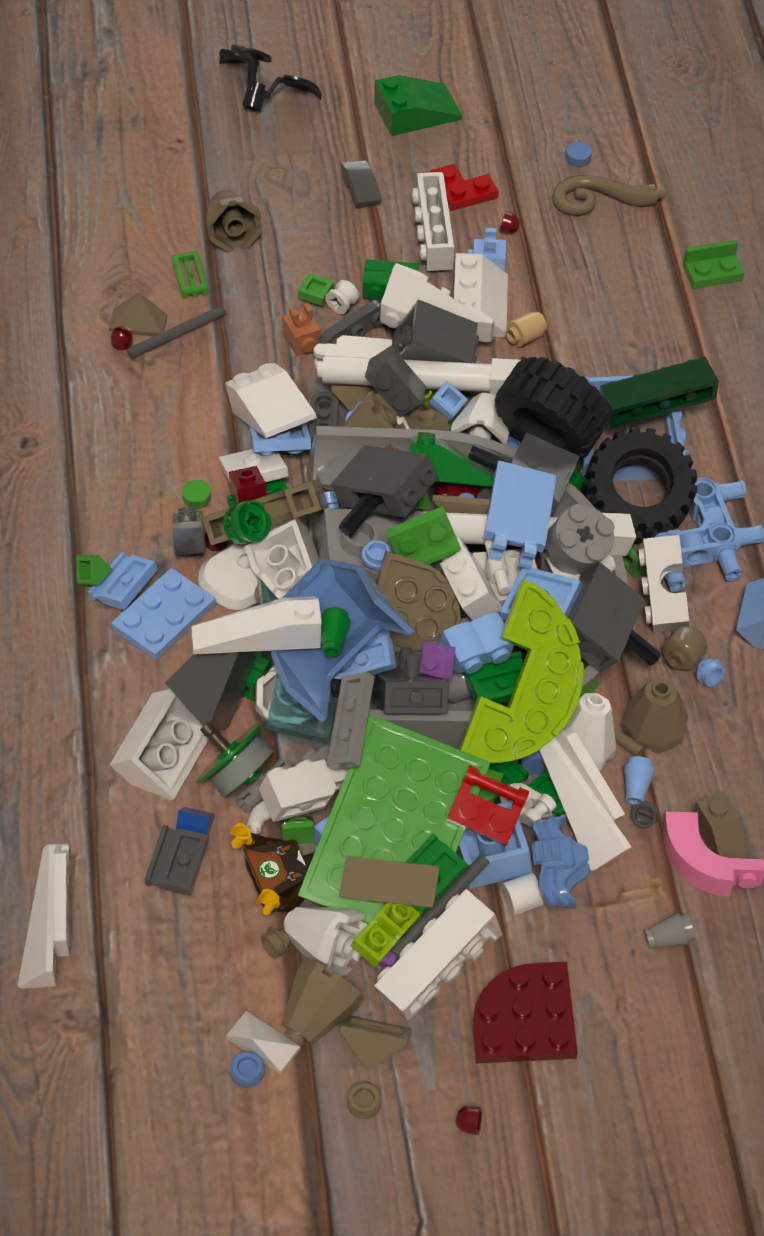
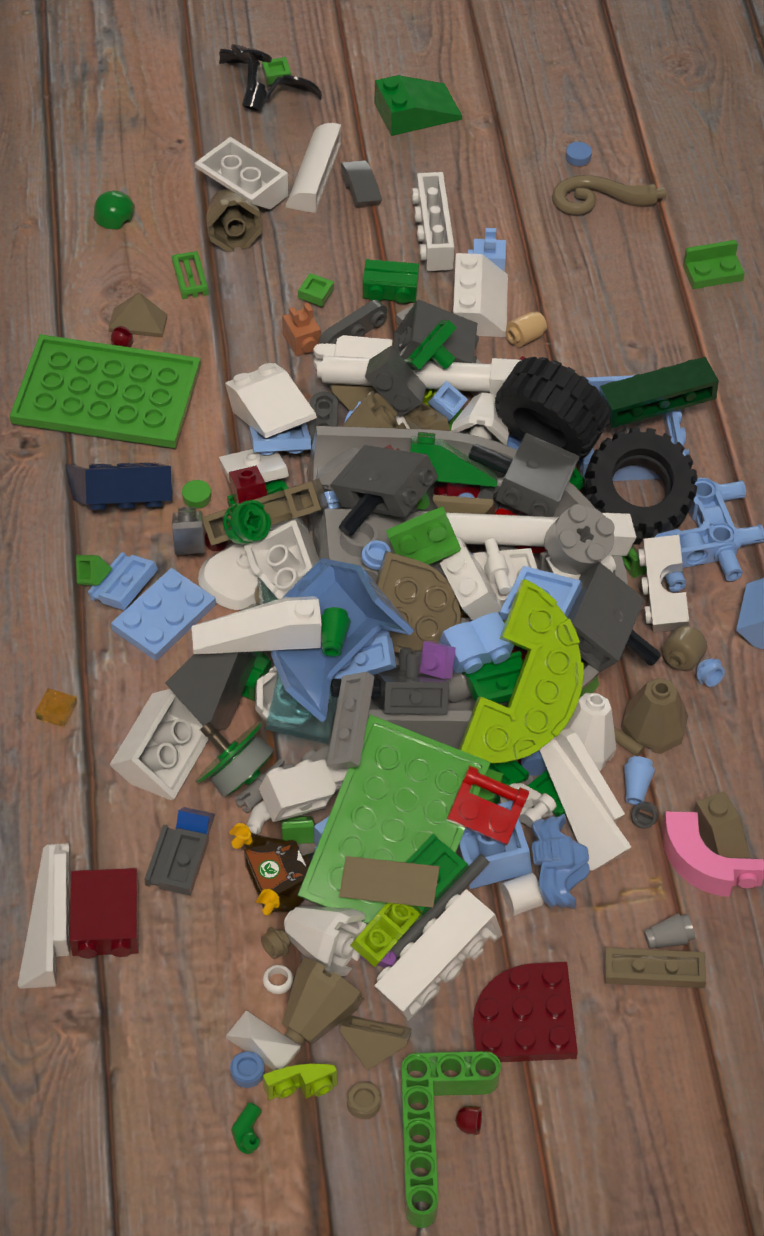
(56, 707): none -> clear yellow plate
(104, 912): none -> dark red brick
(106, 391): none -> bright green plate
(113, 209): none -> green hair
(120, 484): none -> dark blue wedge
(176, 331): dark grey bar -> none
(243, 1129): none -> green arm
(245, 173): none -> white slope
(274, 69): none -> bright green plate
(278, 969): none -> white piece
(311, 1078): none -> lime slope
(315, 168): none -> white brick
(342, 296): white wheel -> none
(409, 285): white wedge -> none
(423, 1121): none -> bright green beam
(432, 347): none -> green tile
(468, 192): red plate -> none
(510, 223): dark red hinge -> none
(519, 511): light blue tile -> none
(655, 967): none -> dark tan plate

